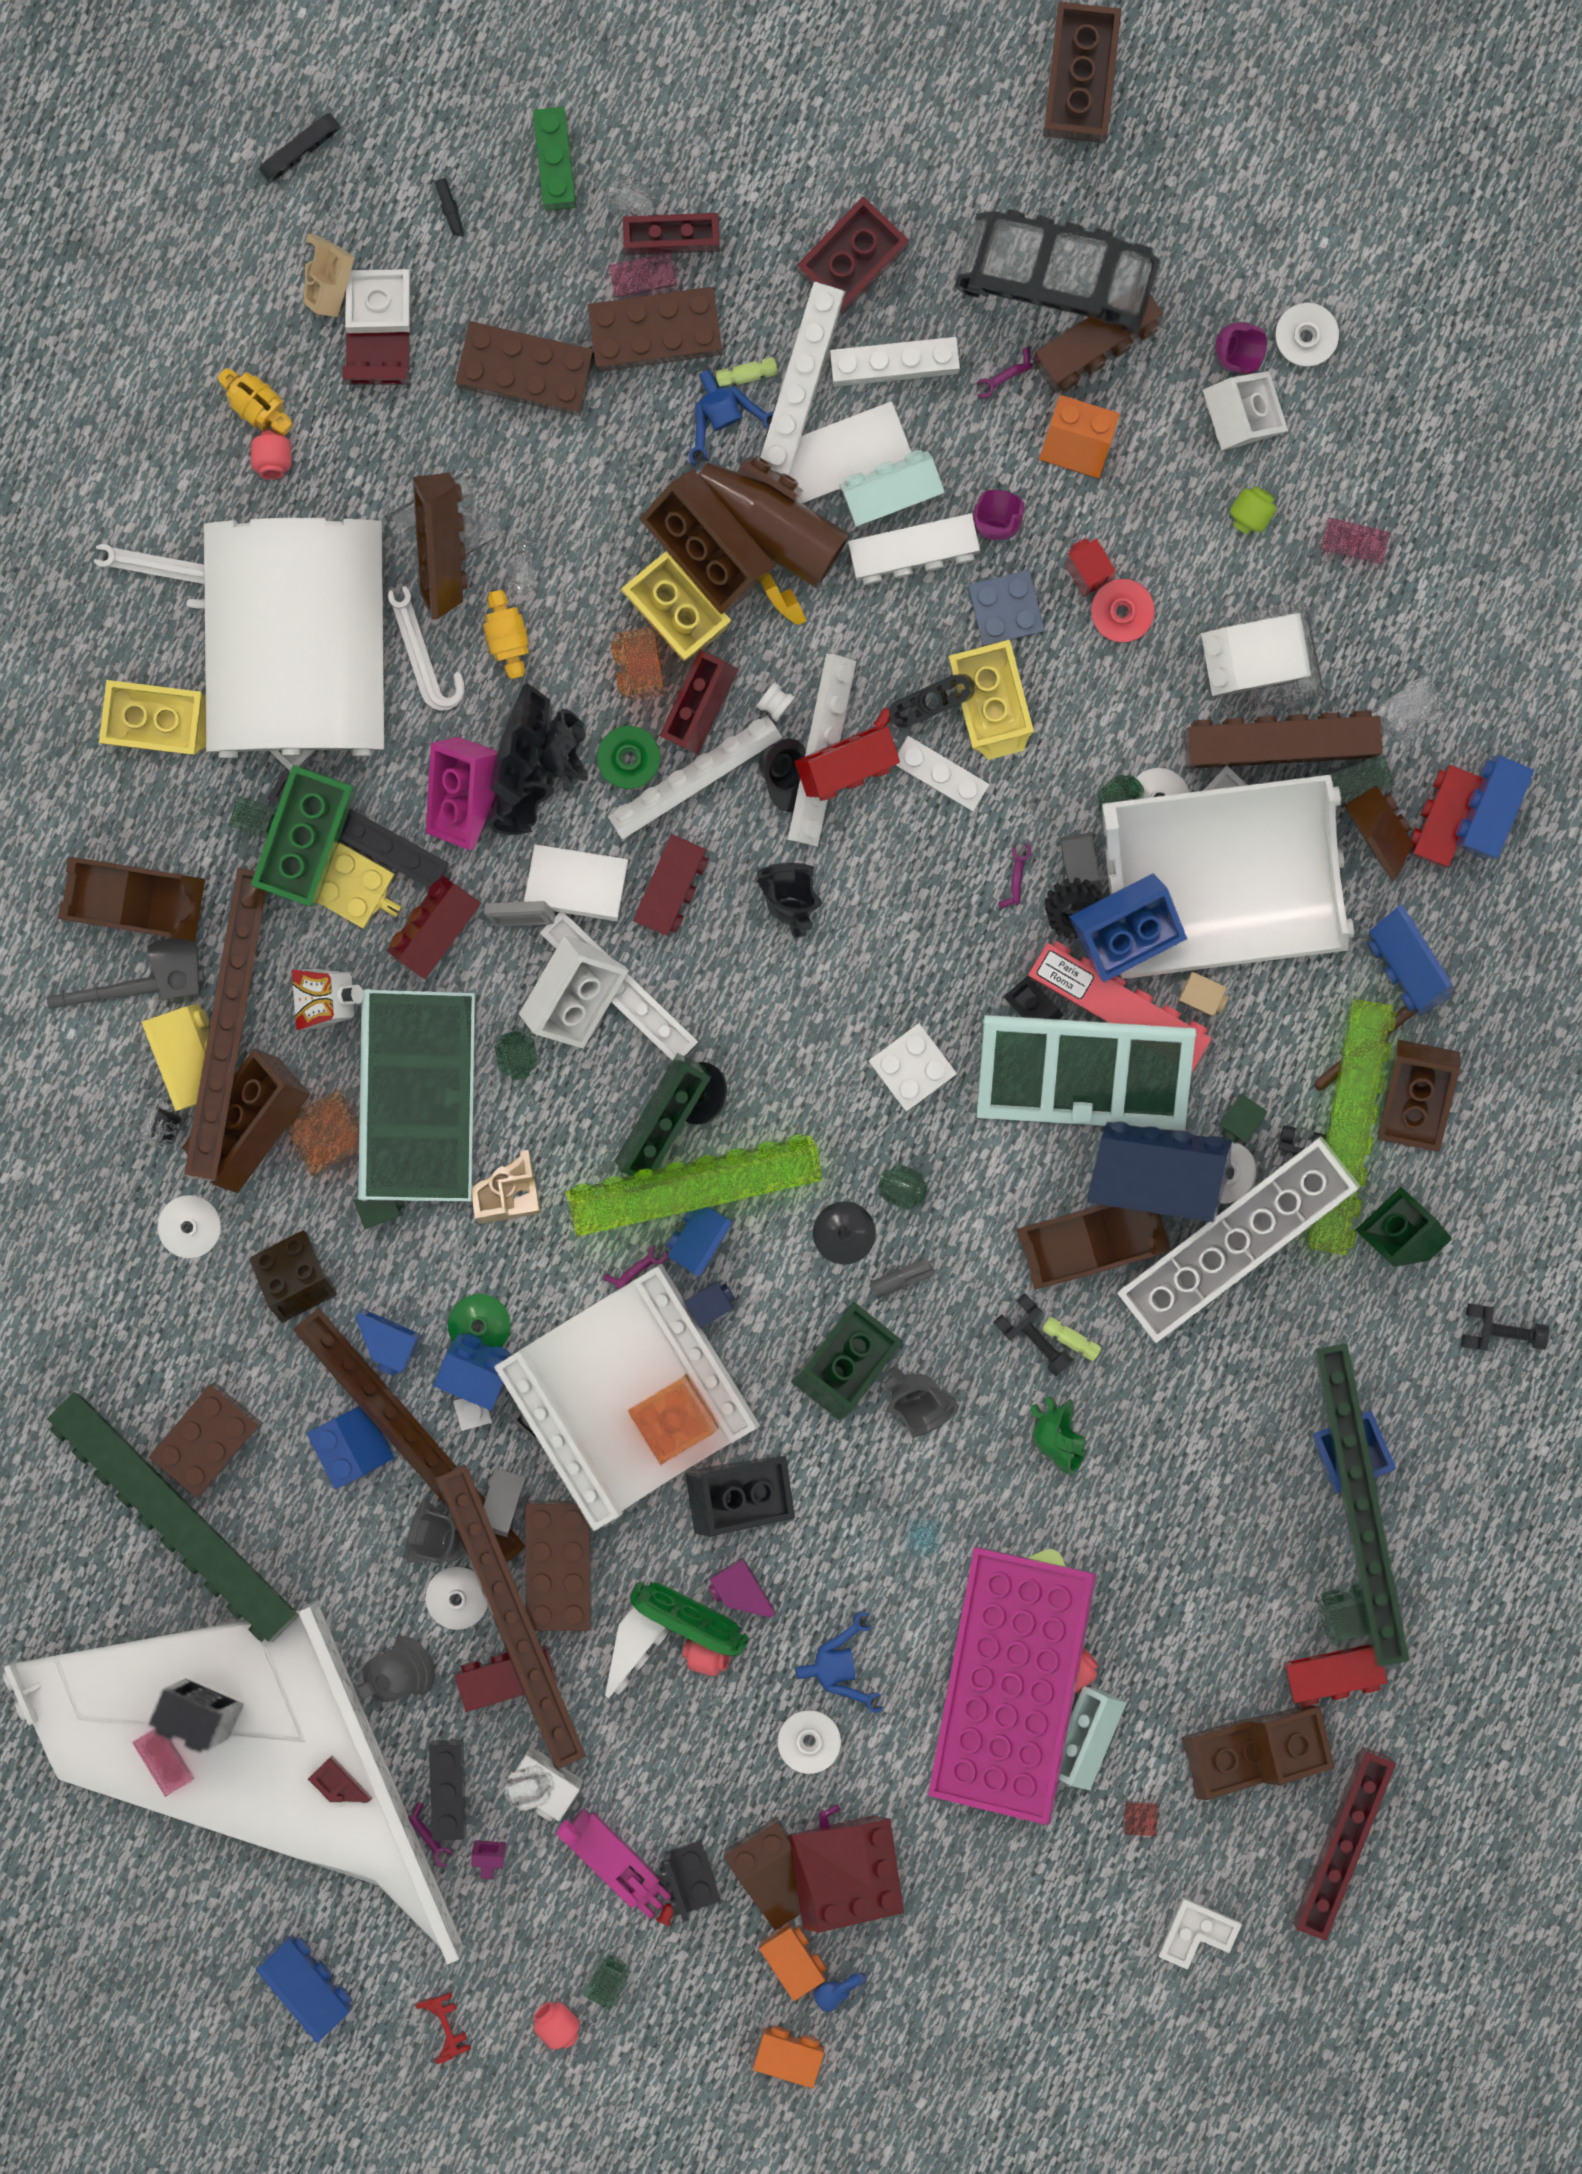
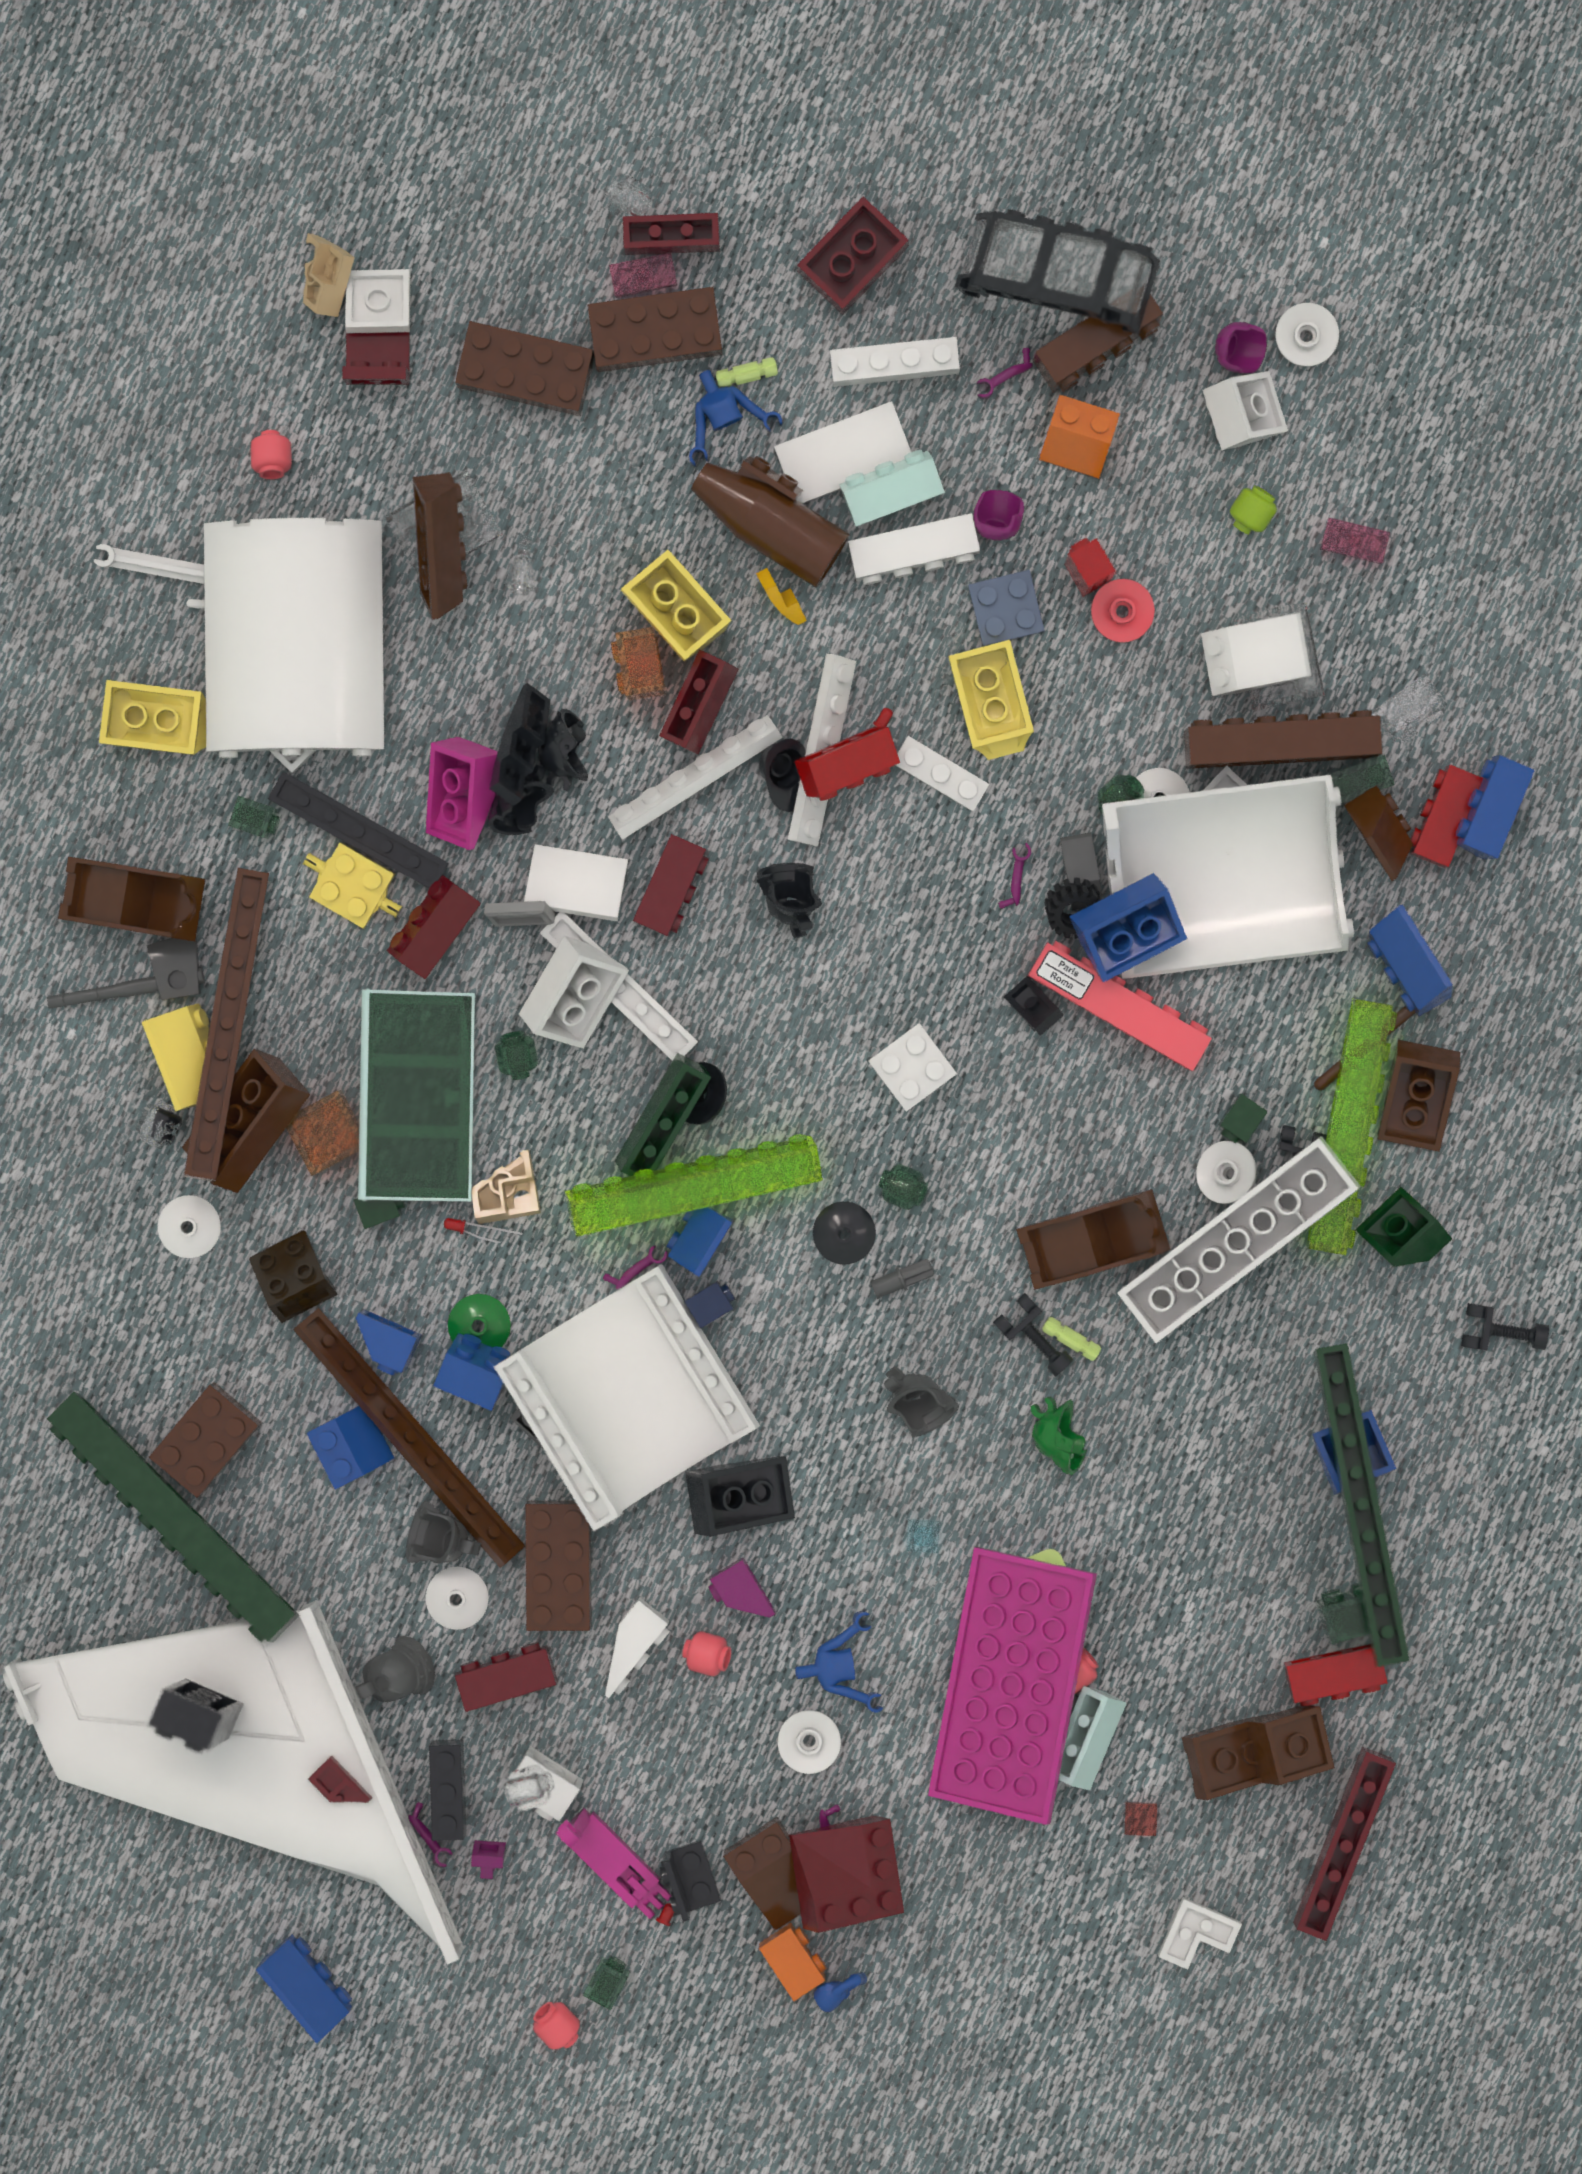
(163, 1762): clear pink plate -> none
(255, 401): yellow piece -> none
(304, 836): green brick -> none
(306, 141): black beam -> none
(323, 997): torso -> none
(419, 656): white piece -> none
(449, 207): black piece -> none
(449, 2048): red piece -> none
(458, 1225): none -> piece
(471, 1415): white plate -> none
(503, 1500): light grey tile -> none
(506, 634): yellow piece -> none
(510, 1616): reddish brown plate -> none
(554, 158): green brick -> none
(625, 740): green dish -> none
(673, 1419): clear orange brick -> none
(688, 1618): green tile -> none
(707, 541): reddish brown brick -> none
(775, 702): white wheel -> none
(789, 2056): orange brick -> none
(802, 377): white plate -> none
(846, 1361): dark green slope -> none
(944, 699): black beam -> none
(1082, 72): reddish brown brick -> none
(1085, 1072): door -> none
(1160, 1171): dark blue slope -> none
(1203, 994): tan brick -> none

